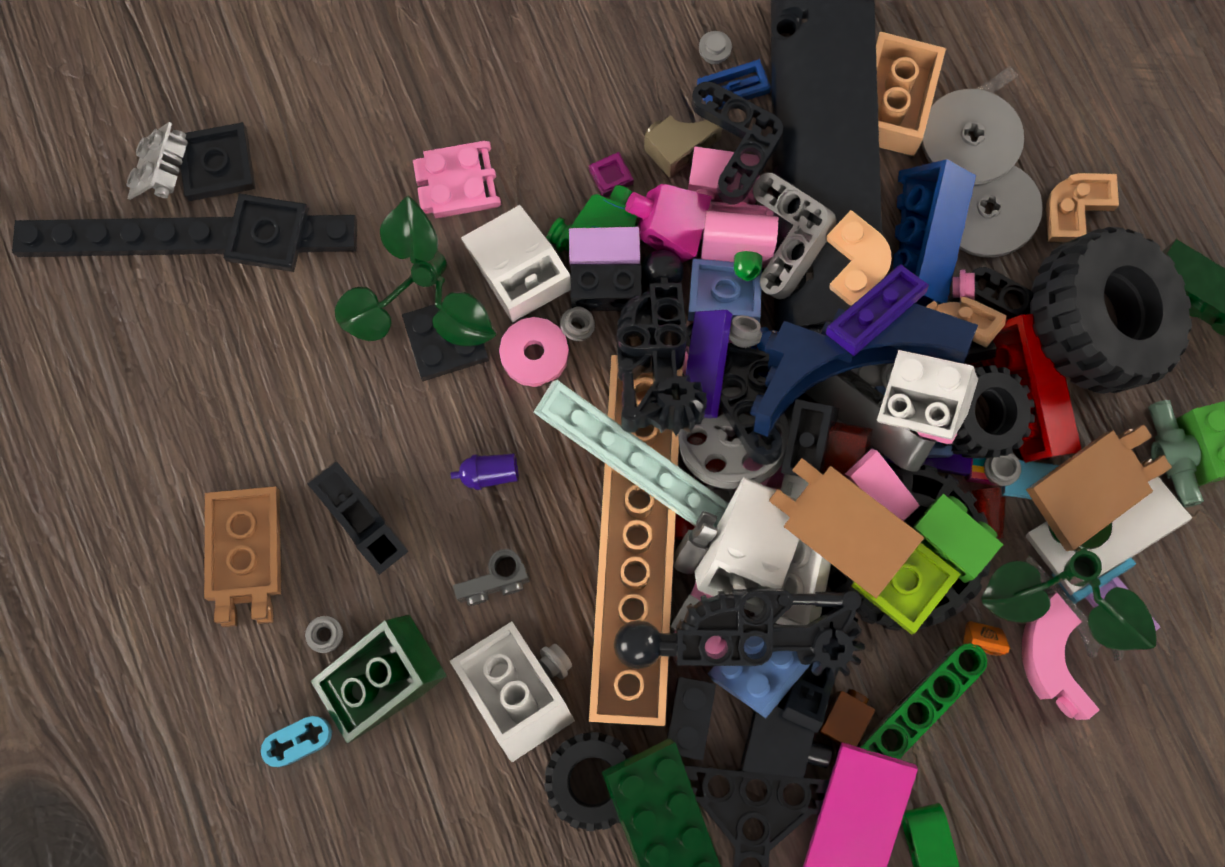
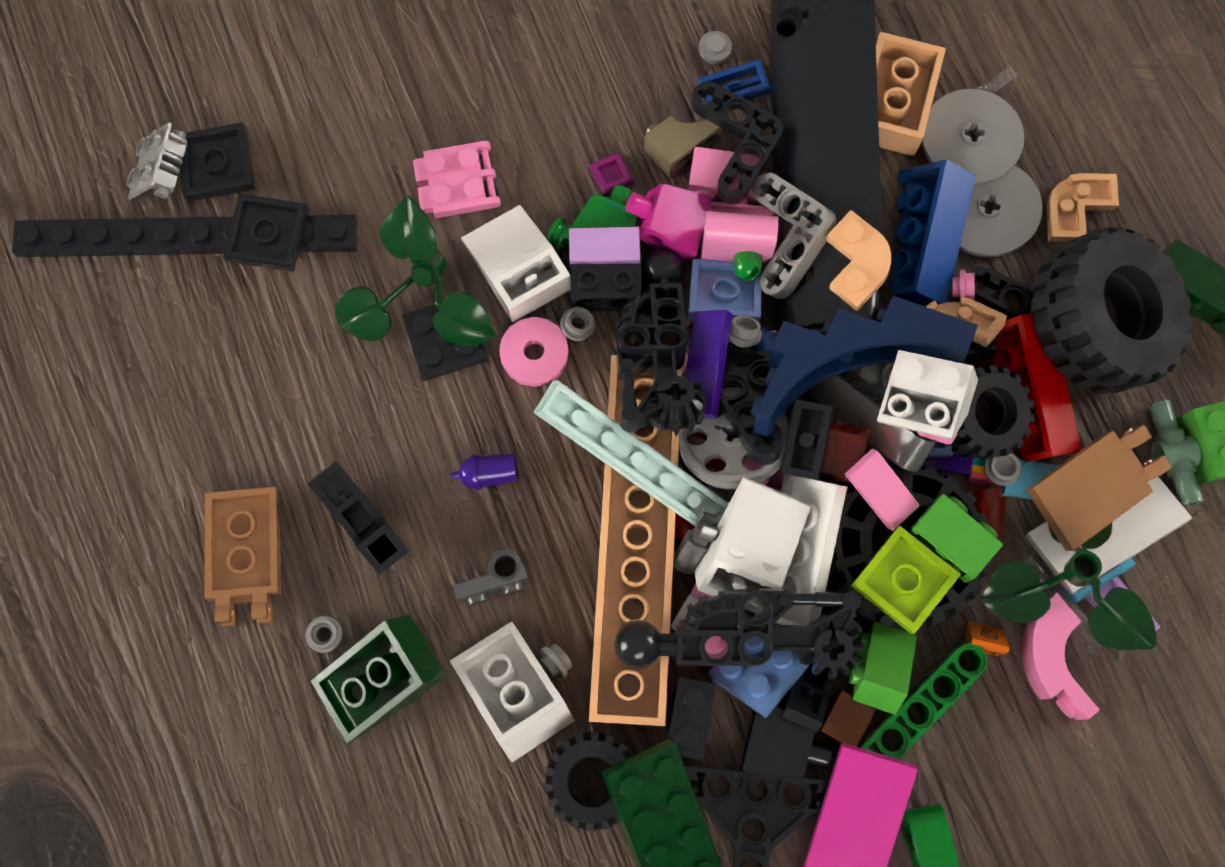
(292, 733): medium azure beam -> none
(848, 527): medium nougat tile -> none
(877, 309): dark purple tile -> none
(884, 668): none -> bright green brick

